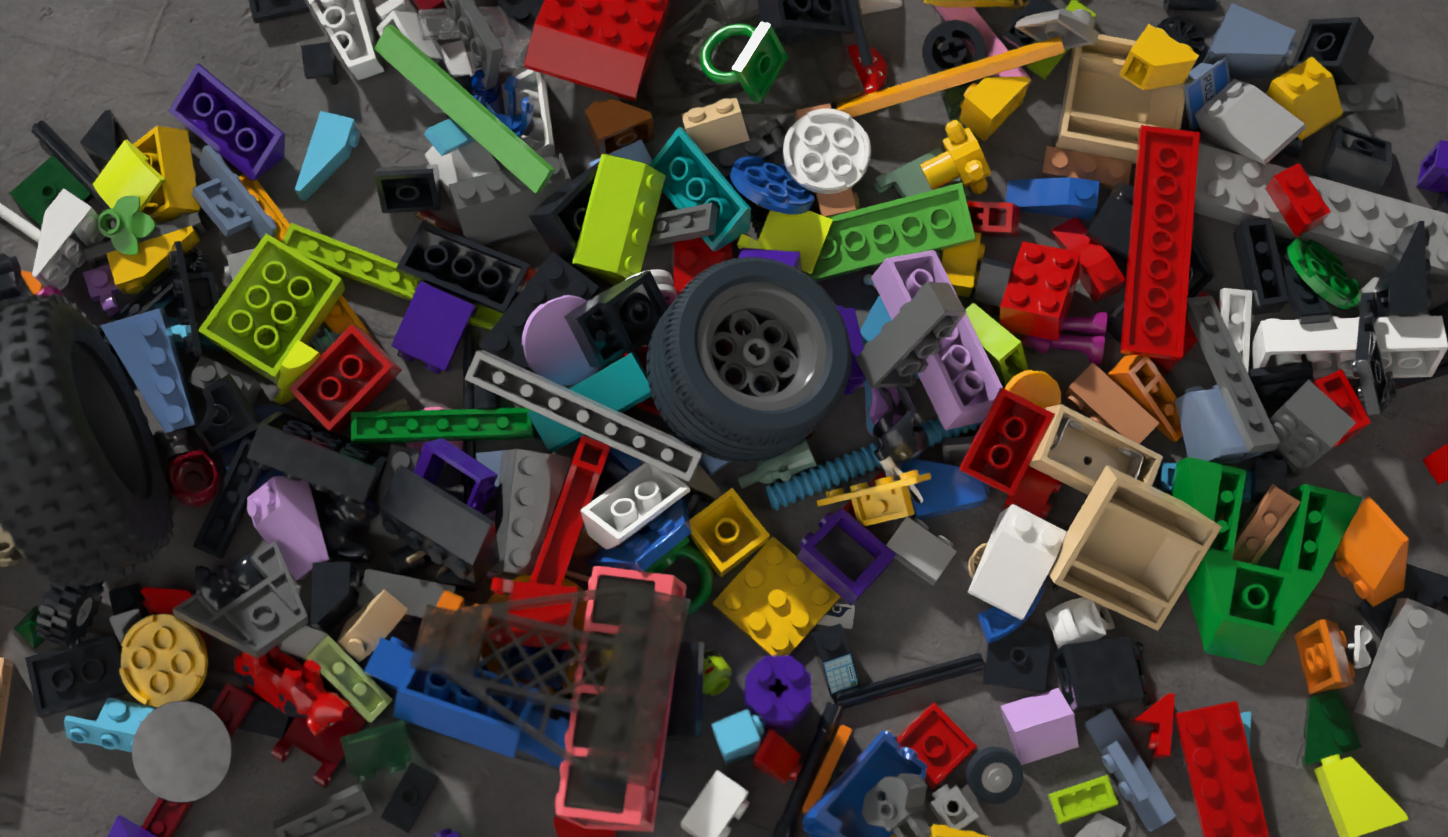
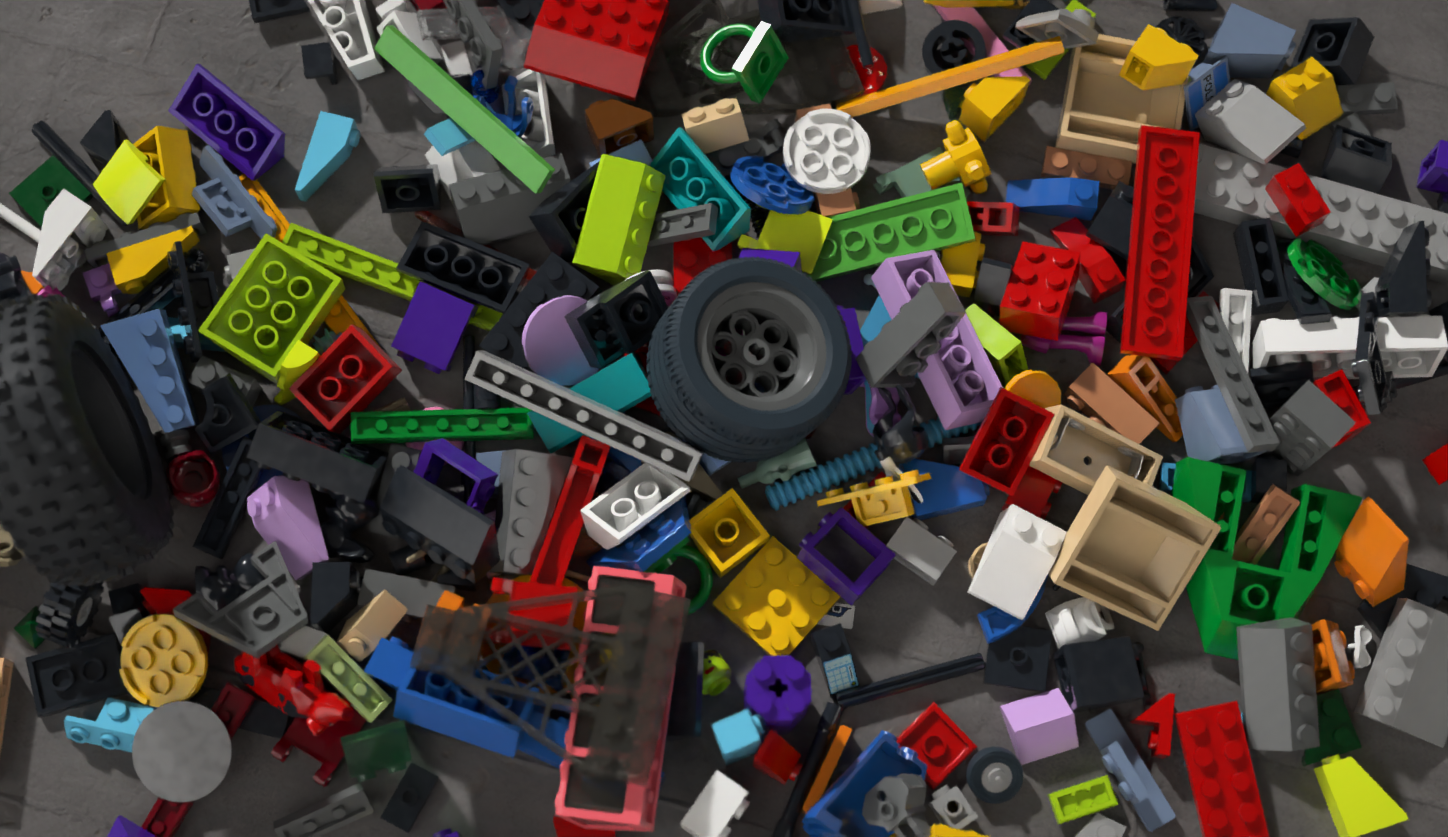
(130, 225): bright green plate -> none
(1278, 685): none -> dark grey slope

